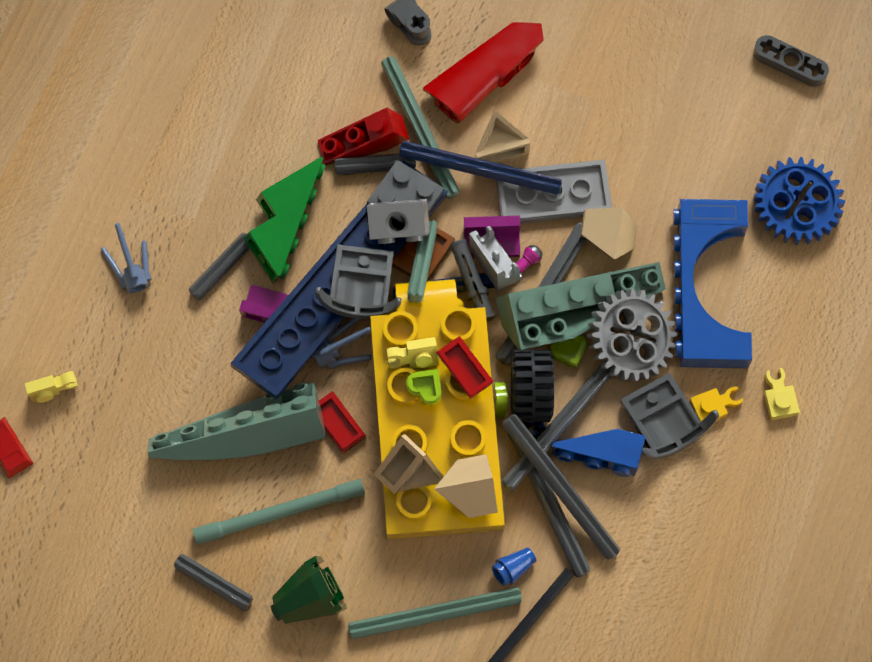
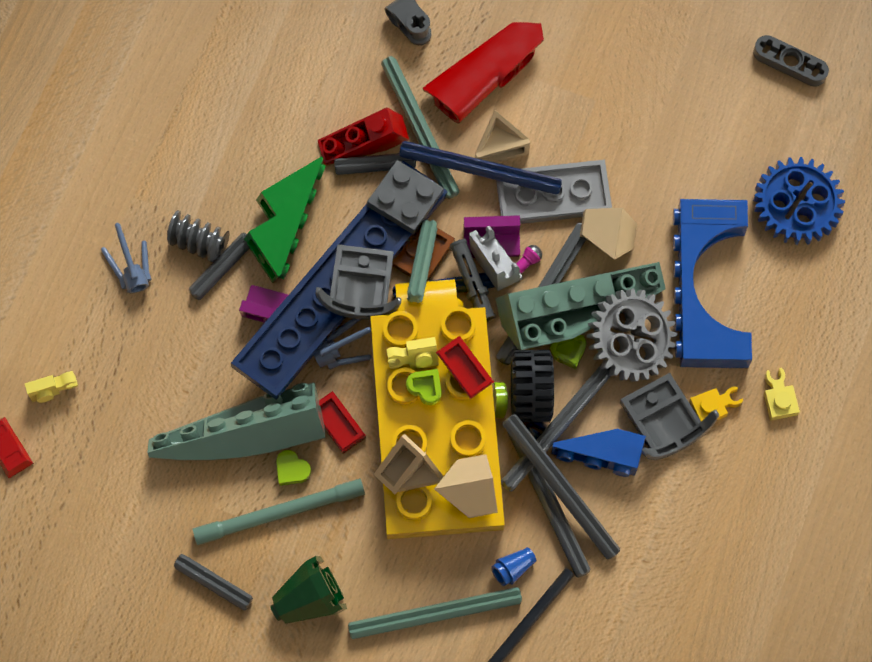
(195, 238): none -> dark grey piece
(291, 469): none -> lime tile
(413, 211): light grey brick -> none

